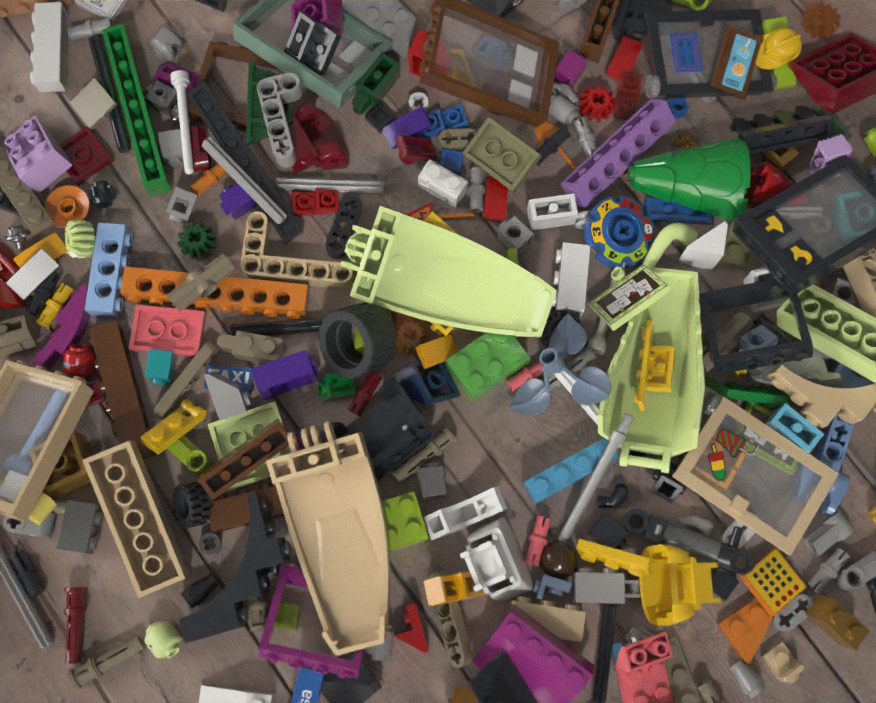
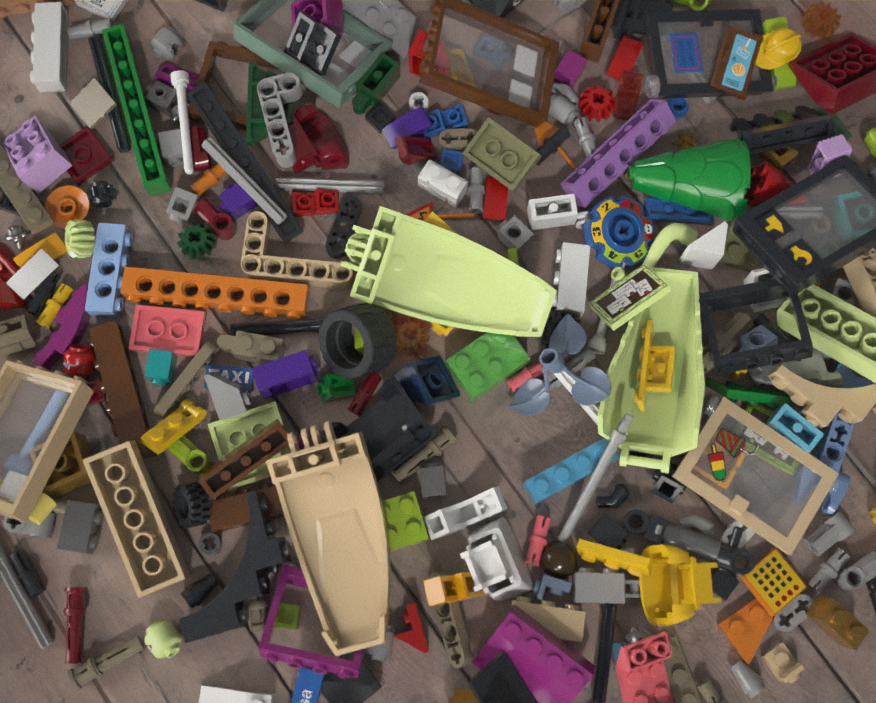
(201, 282): dark tan piece -> none
(215, 218): none -> dark red piece
(436, 351): light orange slope -> none

